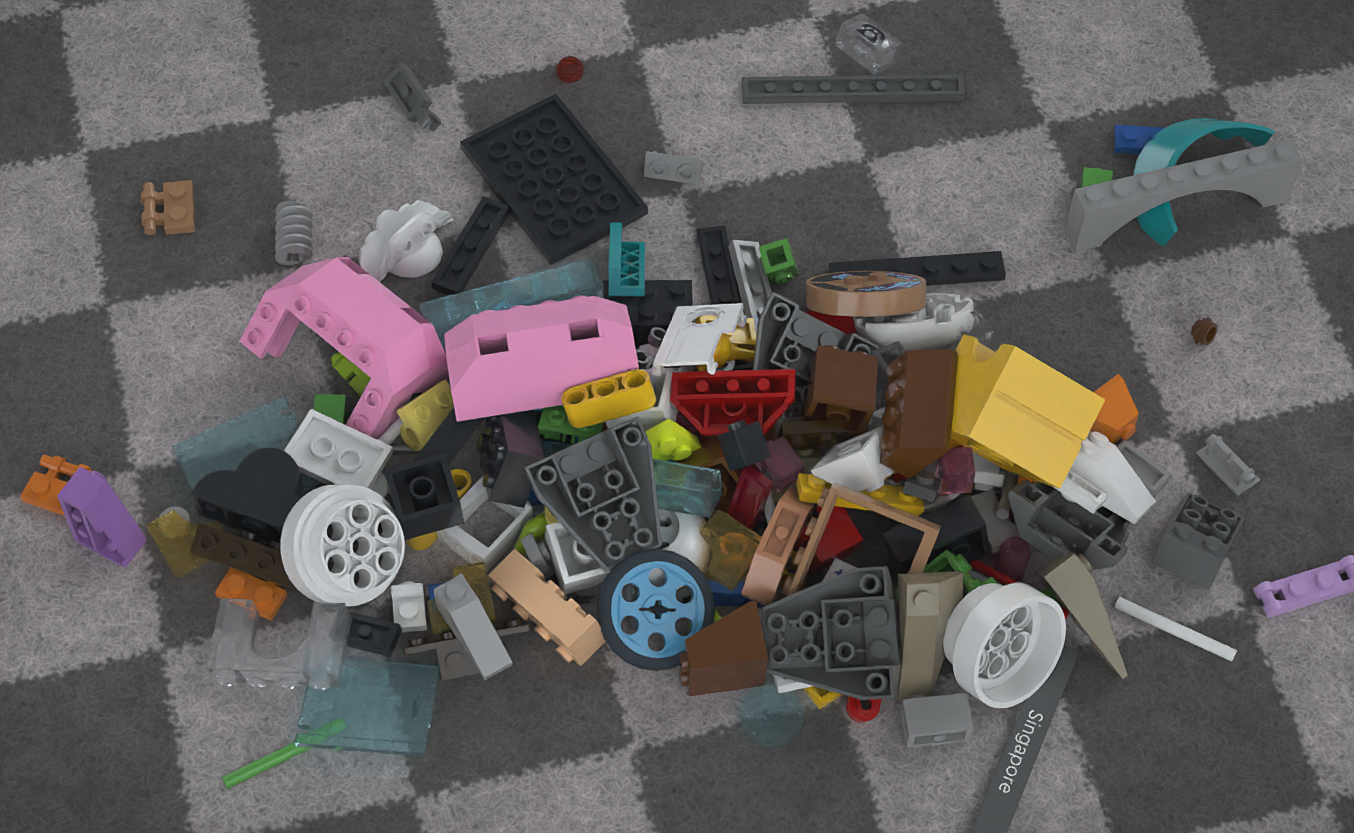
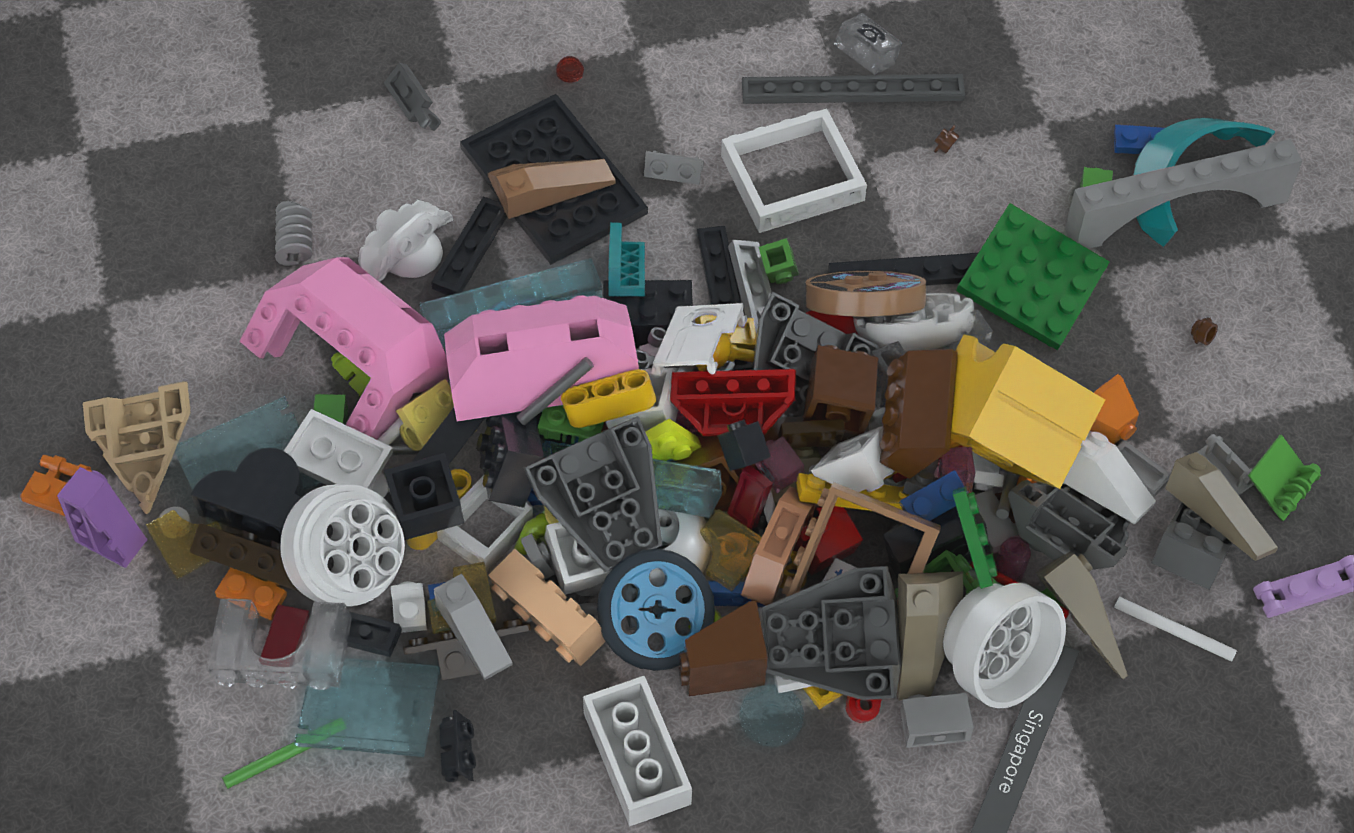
(139, 436): none -> tan wedge
(178, 207): medium nougat plate -> none
(285, 632): none -> dark red tile
(457, 733): none -> black hinge
(539, 185): none -> medium nougat wedge
(555, 391): none -> dark grey bar
(637, 750): none -> white brick
(803, 205): none -> white window
(934, 498): none -> blue plate
(946, 139): none -> reddish brown plate
(975, 536): none -> green plate
(1033, 276): none -> green plate
(1082, 492): white plate -> none
(1213, 498): none -> dark tan wedge
(1283, 477): none -> bright green hinge

